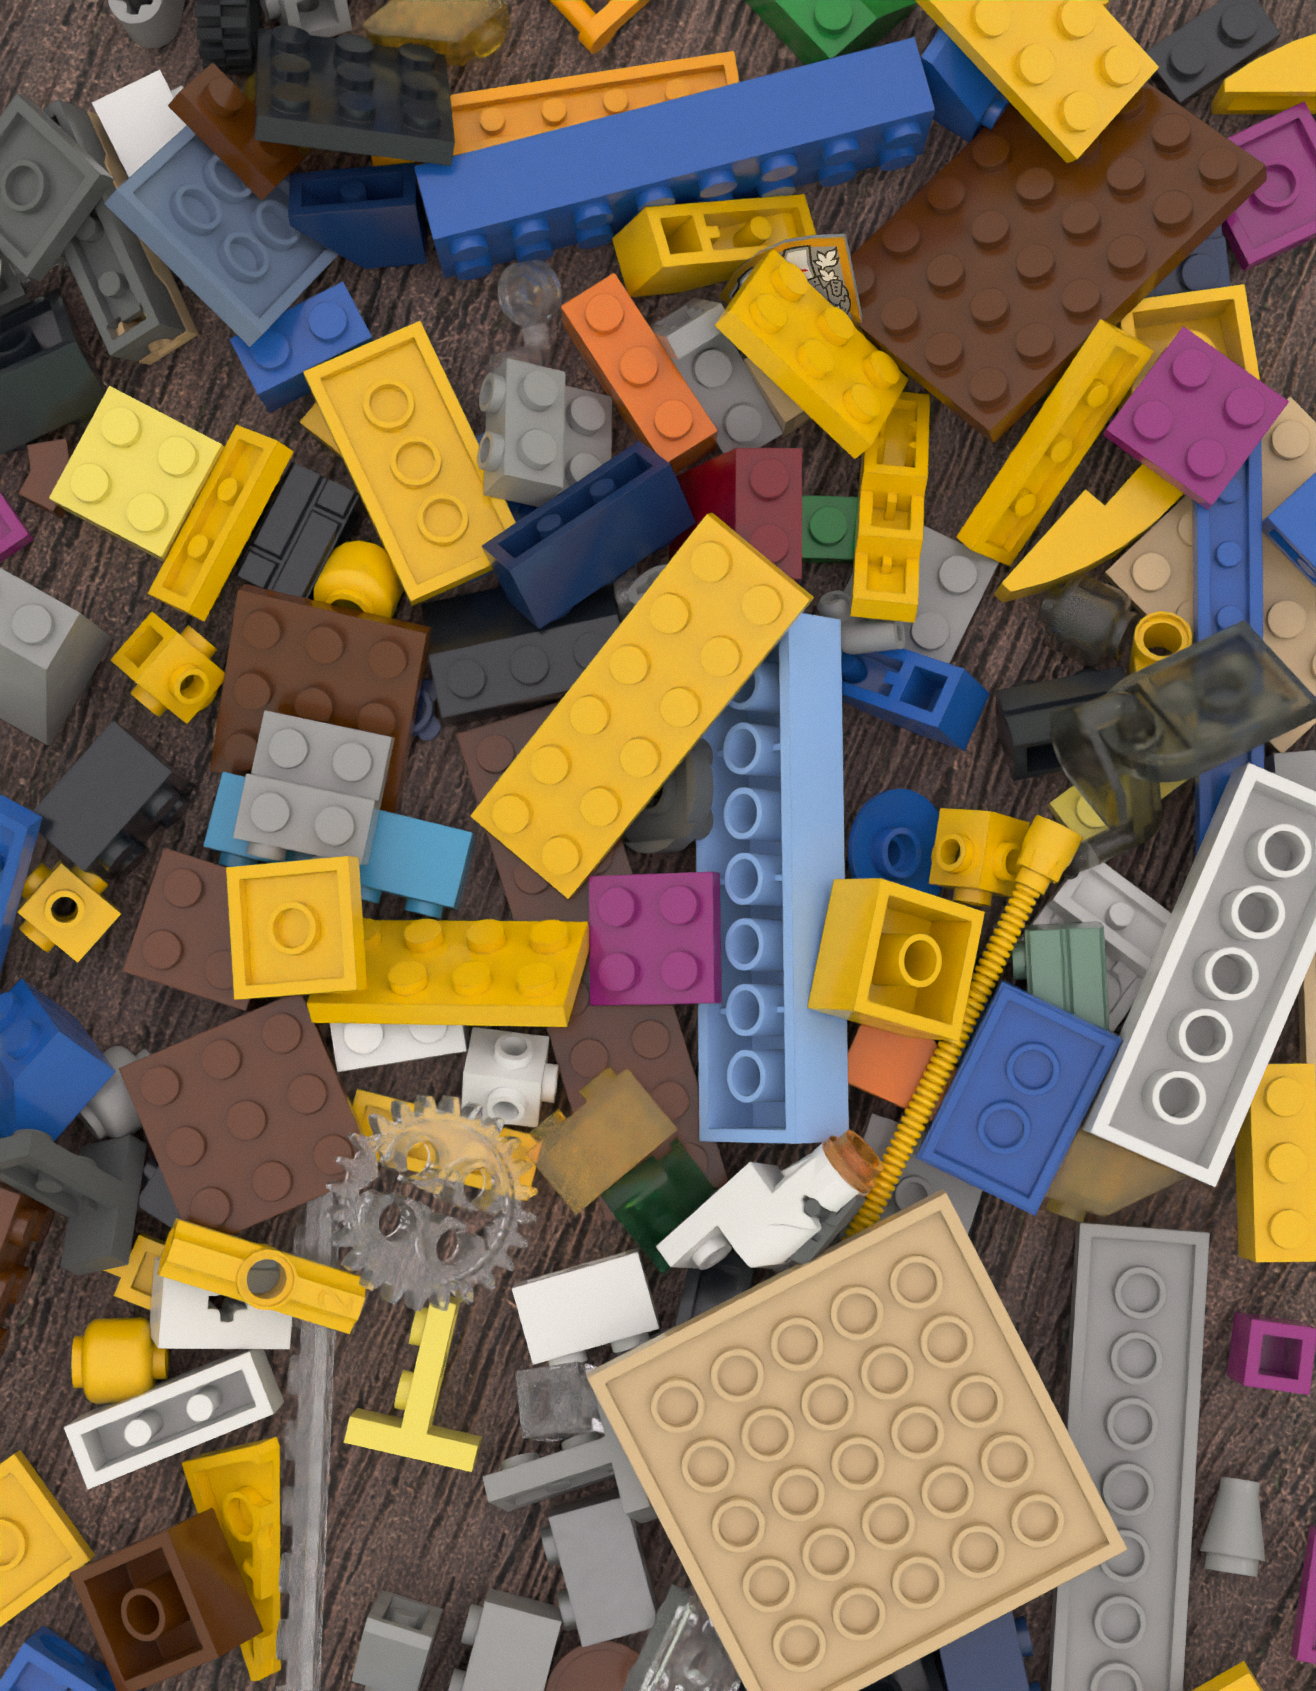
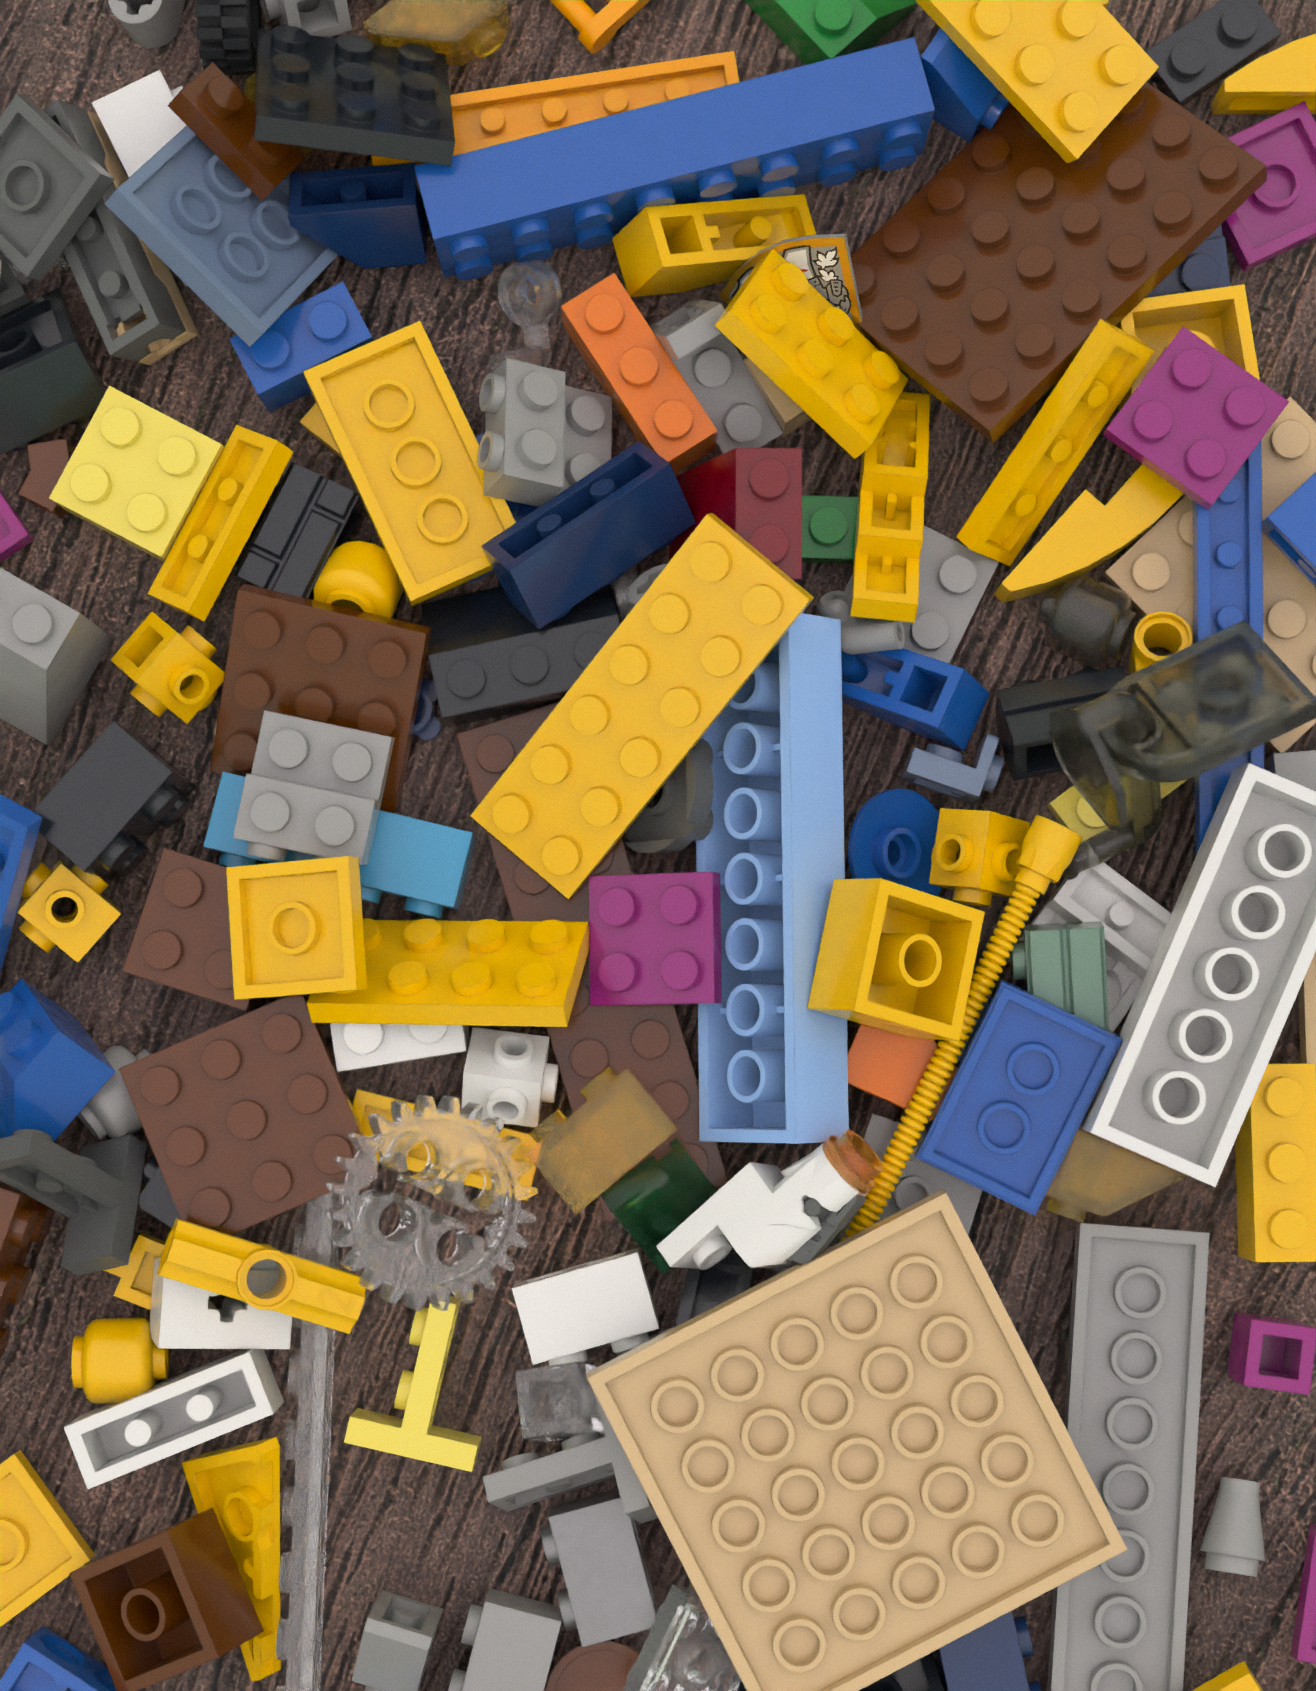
(942, 771): none -> sand blue bracket

